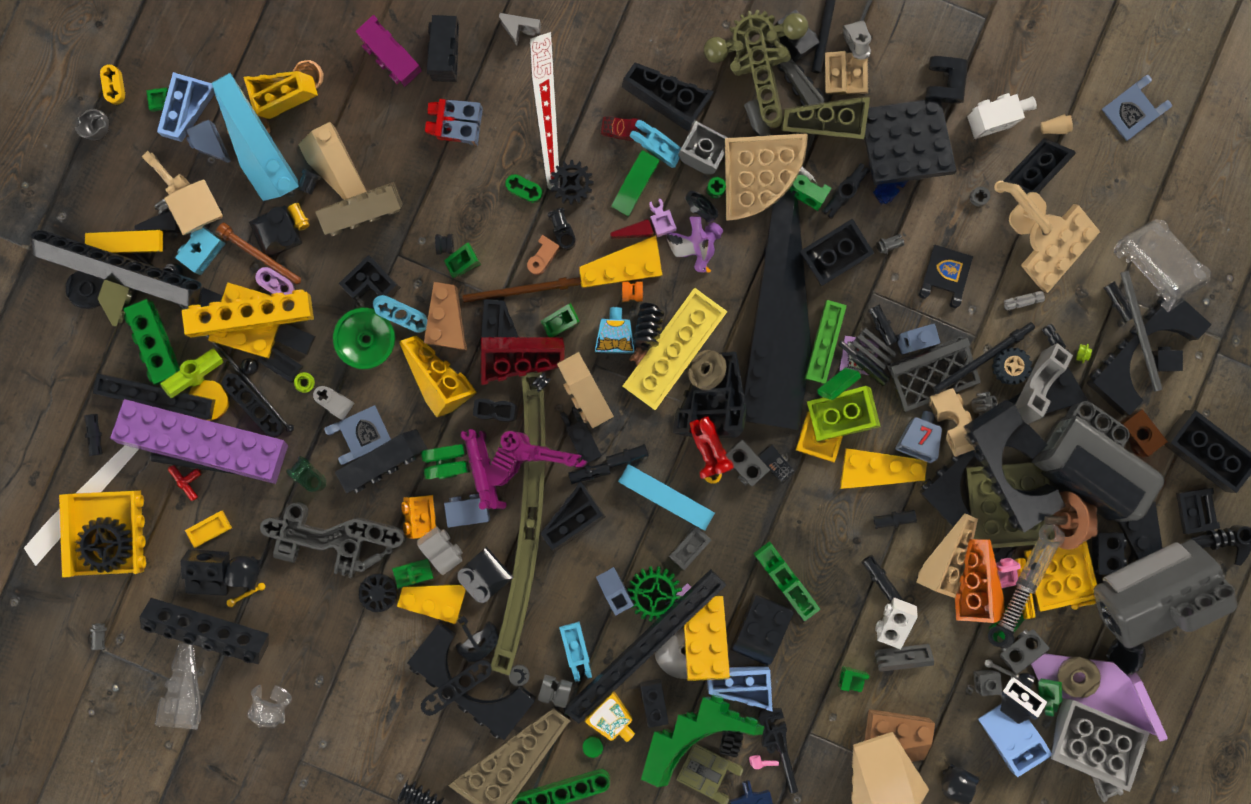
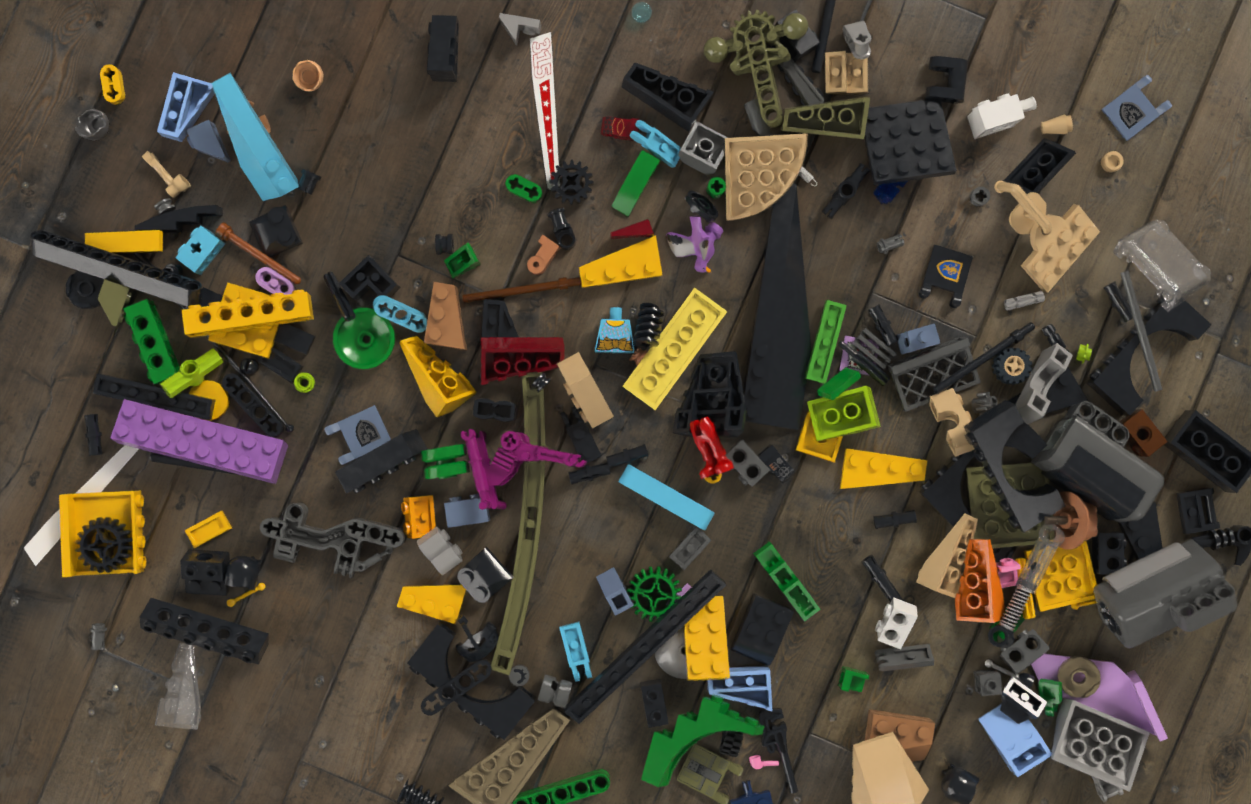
(156, 99): green tile -> none
(183, 482): red piece -> none
(193, 207): tan slope -> none
(266, 713): clear helmet -> none
(279, 92): yellow wedge -> none
(298, 217): yellow pin -> none
(304, 472): clear green piece -> none
(330, 159): tan wedge -> none
(336, 402): light grey piece -> none
(339, 296): none -> black axle
(359, 208): dark tan wedge -> none
(377, 593): black wheel -> none
(388, 52): magenta wedge -> none
(413, 573): green hips -> none
(455, 121): sand blue hips -> none
(560, 321): green slope -> none
(573, 518): black wedge -> none
(592, 746): green tile -> none
(611, 719): torso -> none
(627, 291): orange wheel -> none
(641, 12): none -> clear light blue plate
(662, 220): lavender plate -> none
(715, 373): dark tan tile -> none
(809, 192): green leg -> none
(837, 252): black brick -> none
(921, 438): sand blue torso -> none
(1112, 161): none -> tan tile
(1126, 659): black hair -> none
(1168, 360): black brick -> none

